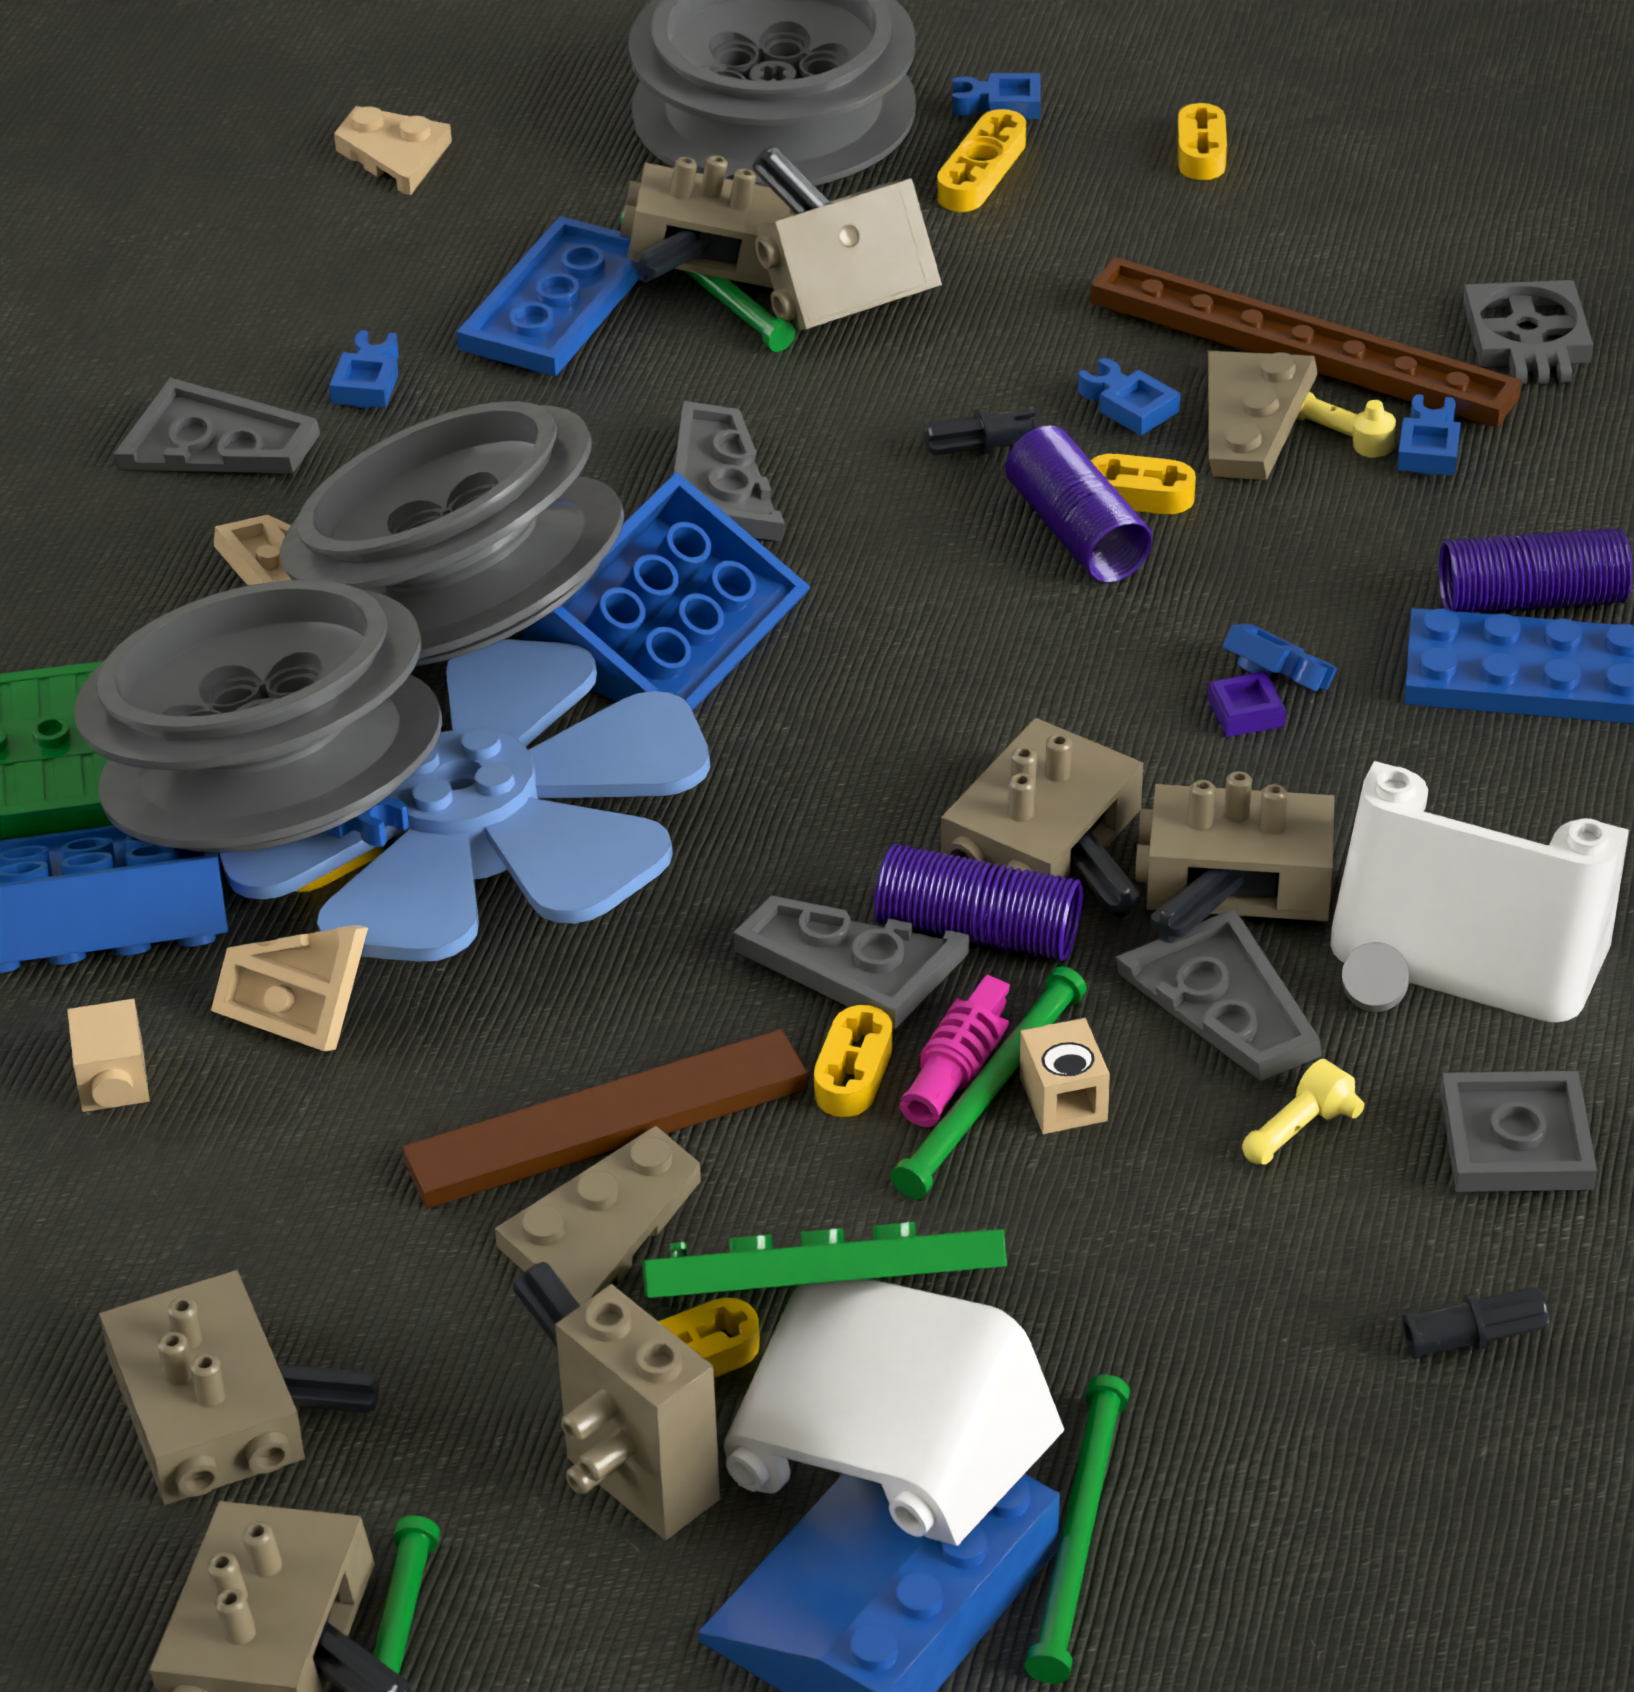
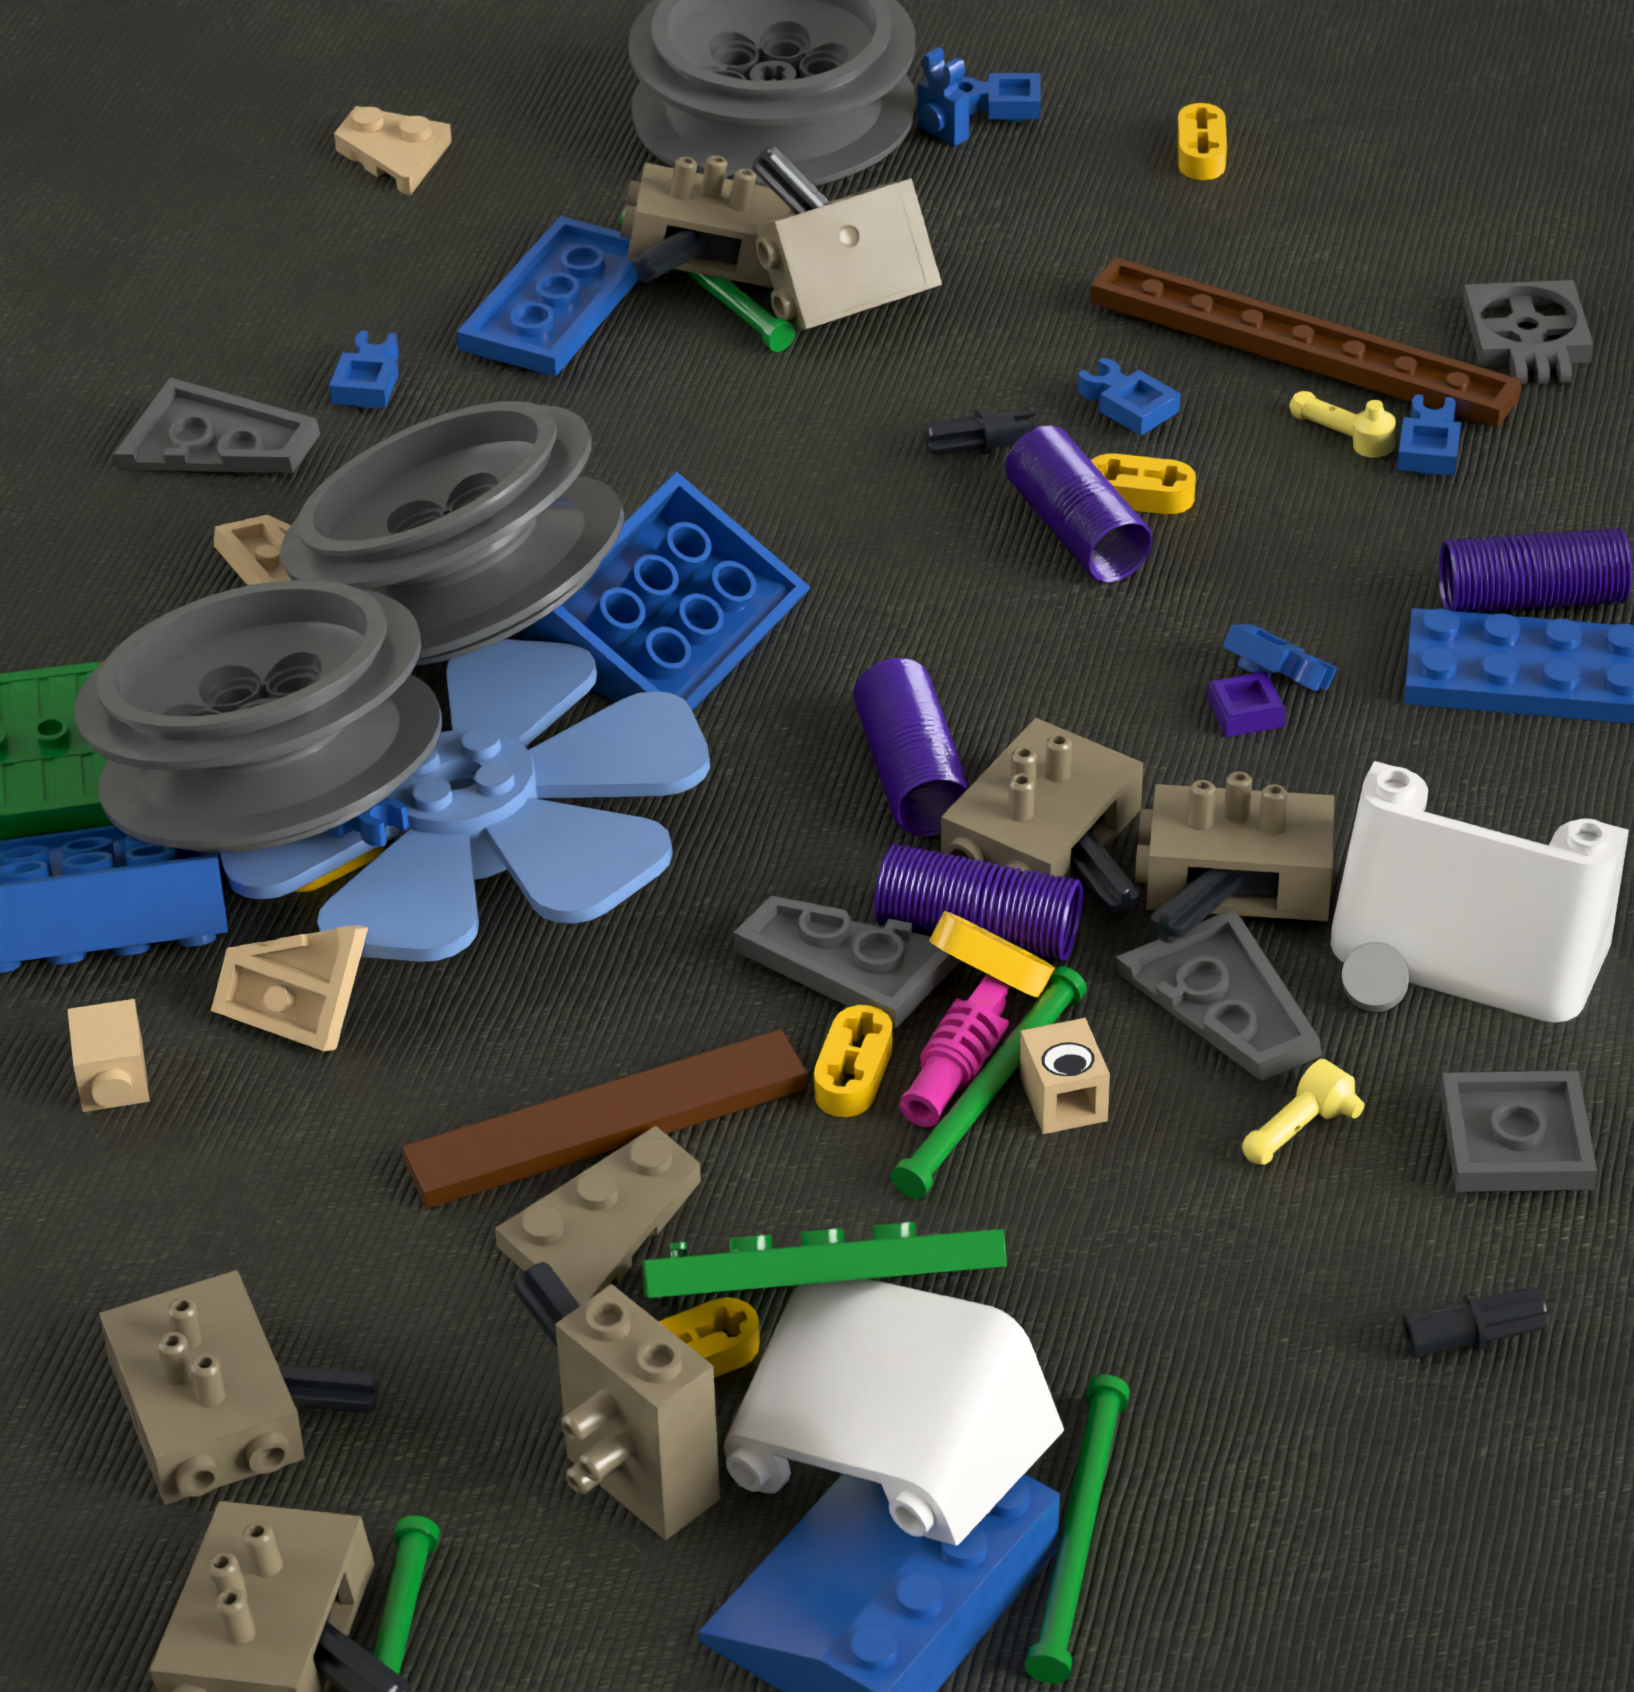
(720, 462): dark grey wing -> none
(909, 744): none -> dark purple piece
(940, 104): none -> blue plate
(964, 180): yellow beam -> none
(991, 954): none -> yellow beam
(1253, 408): dark tan wing -> none

